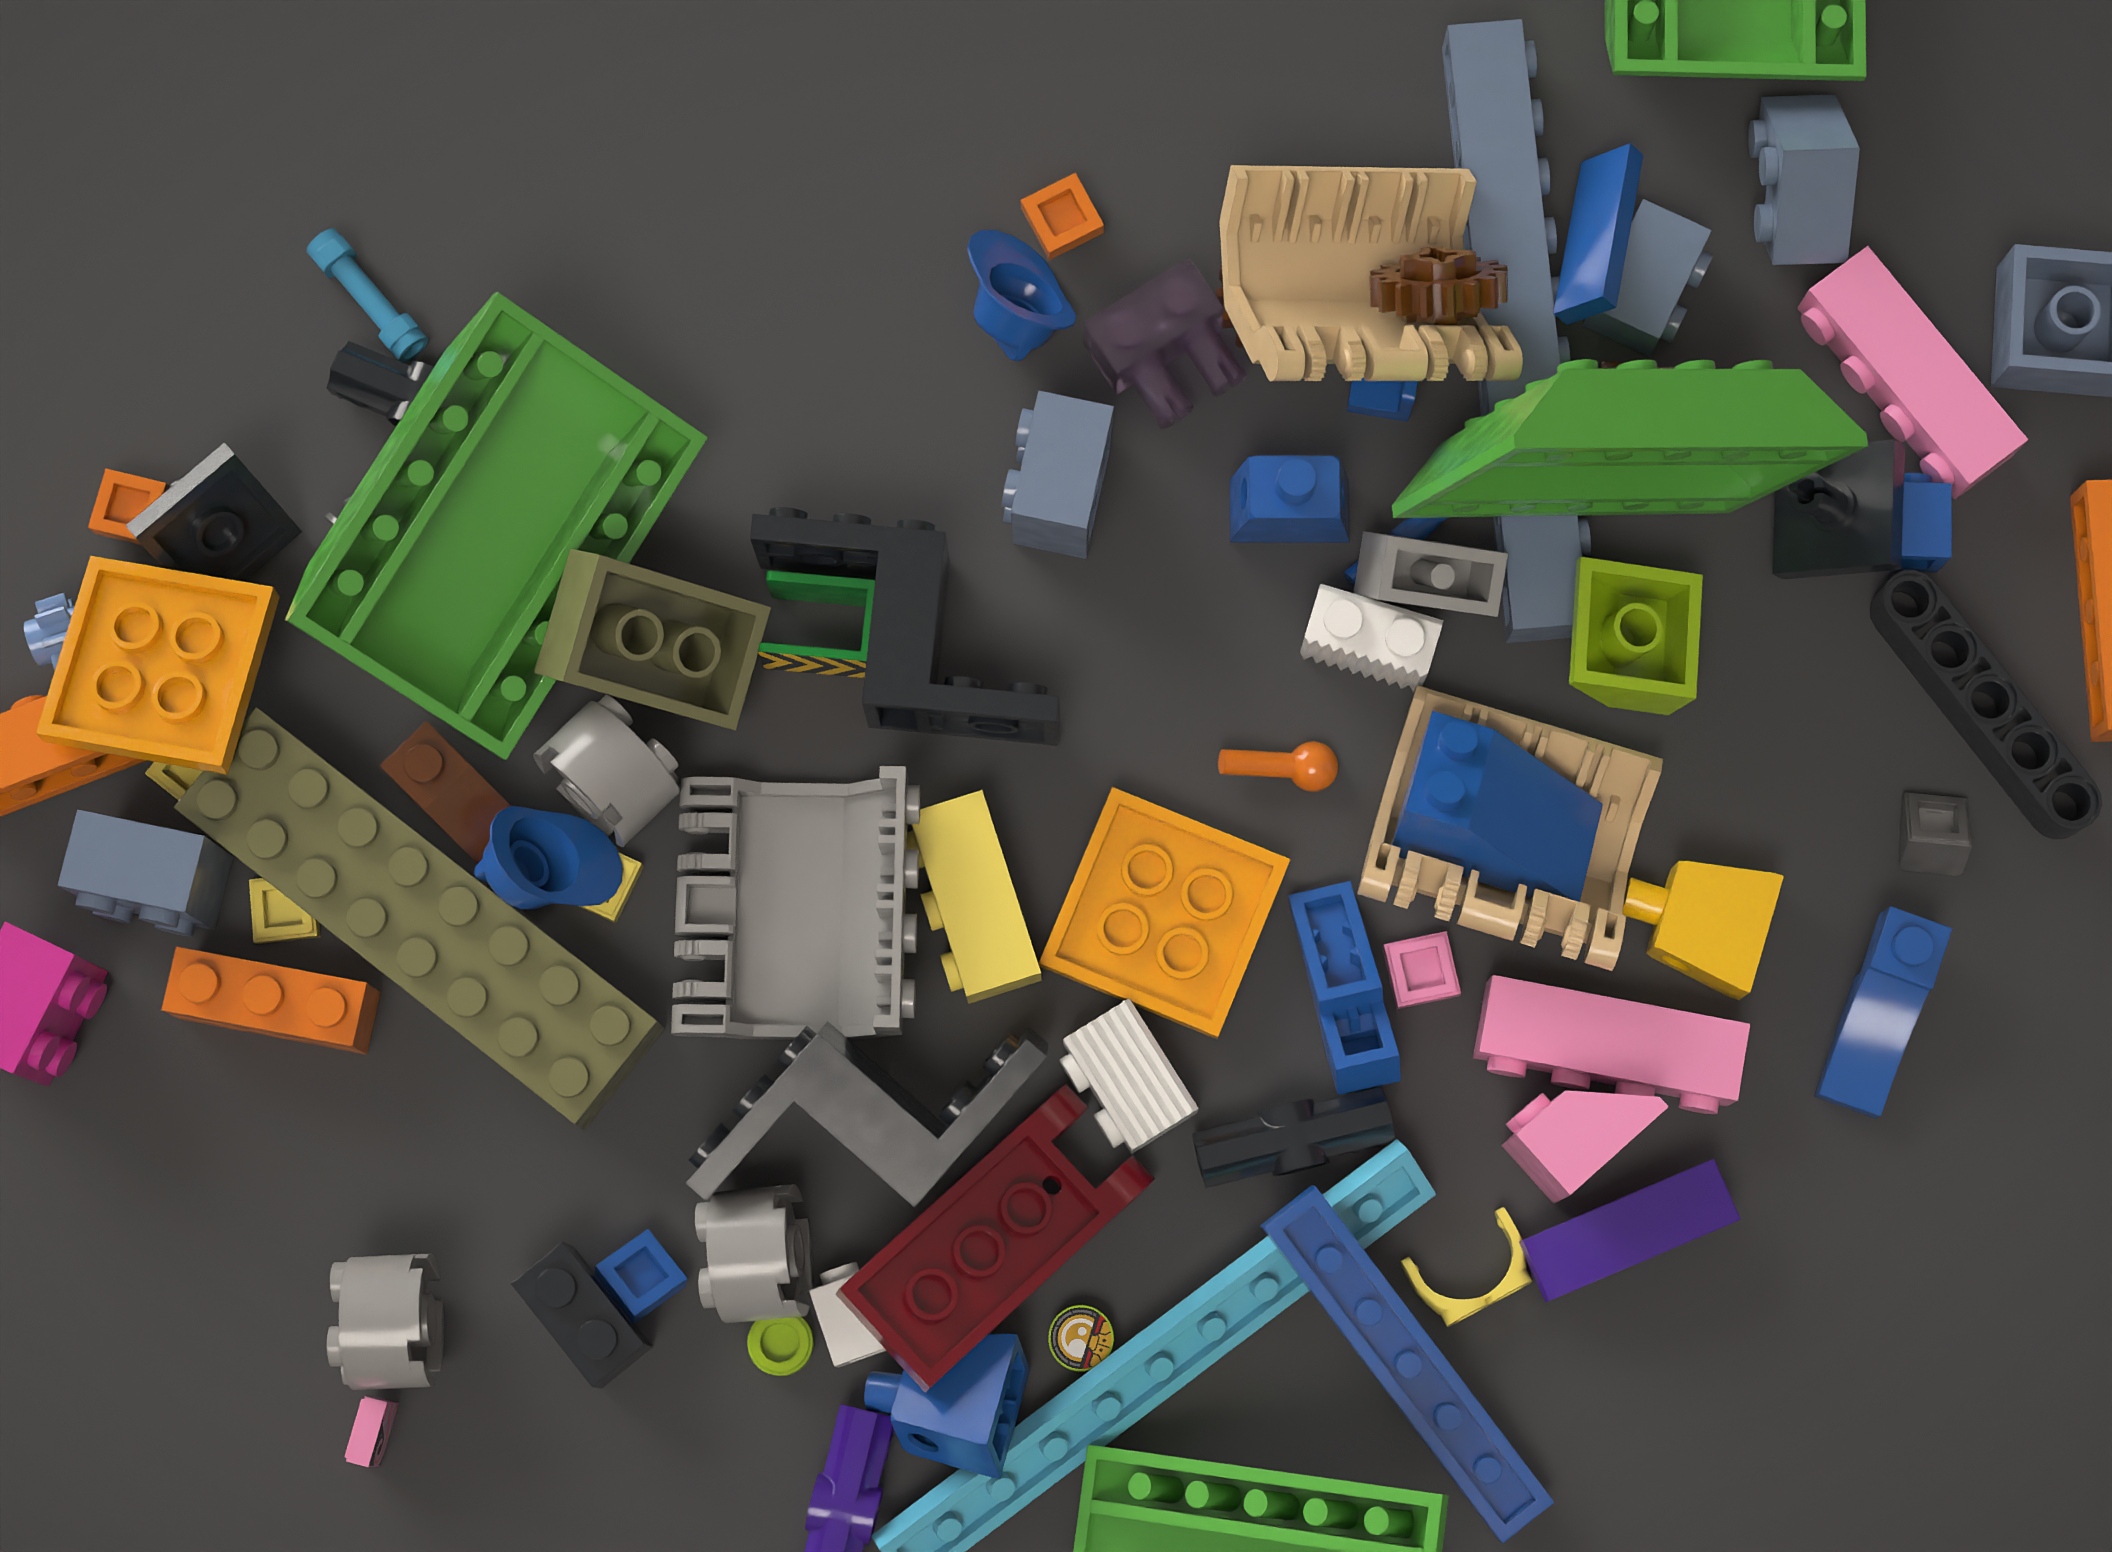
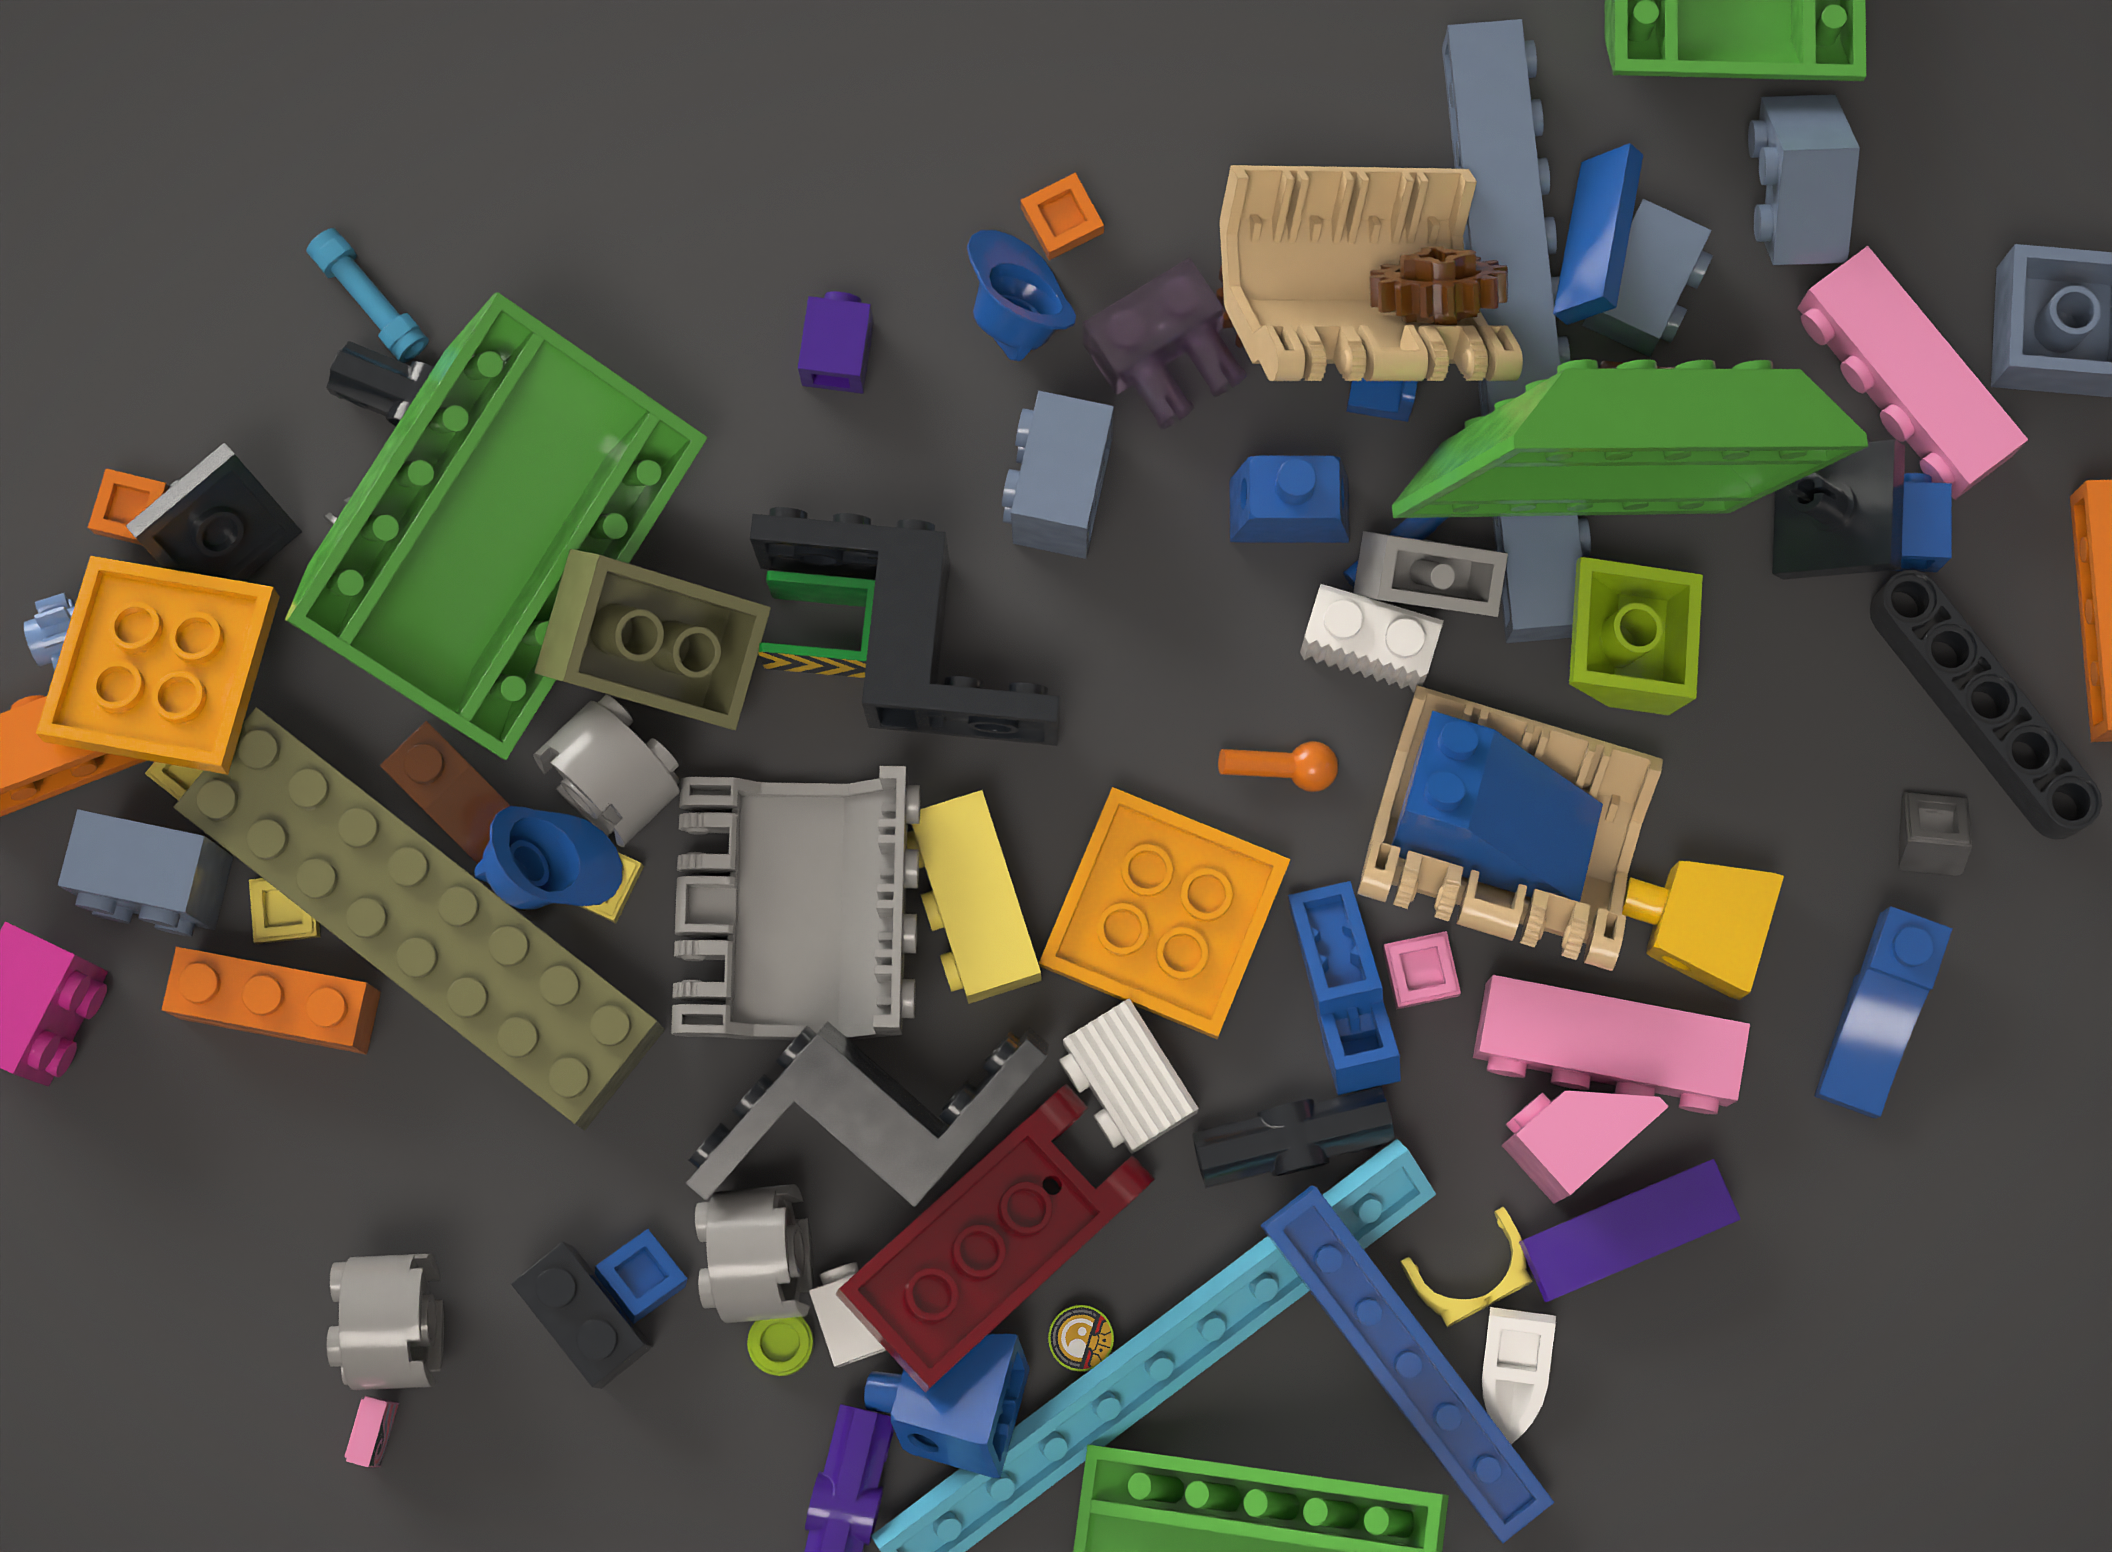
(836, 342): none -> dark purple brick
(1516, 1368): none -> white plate

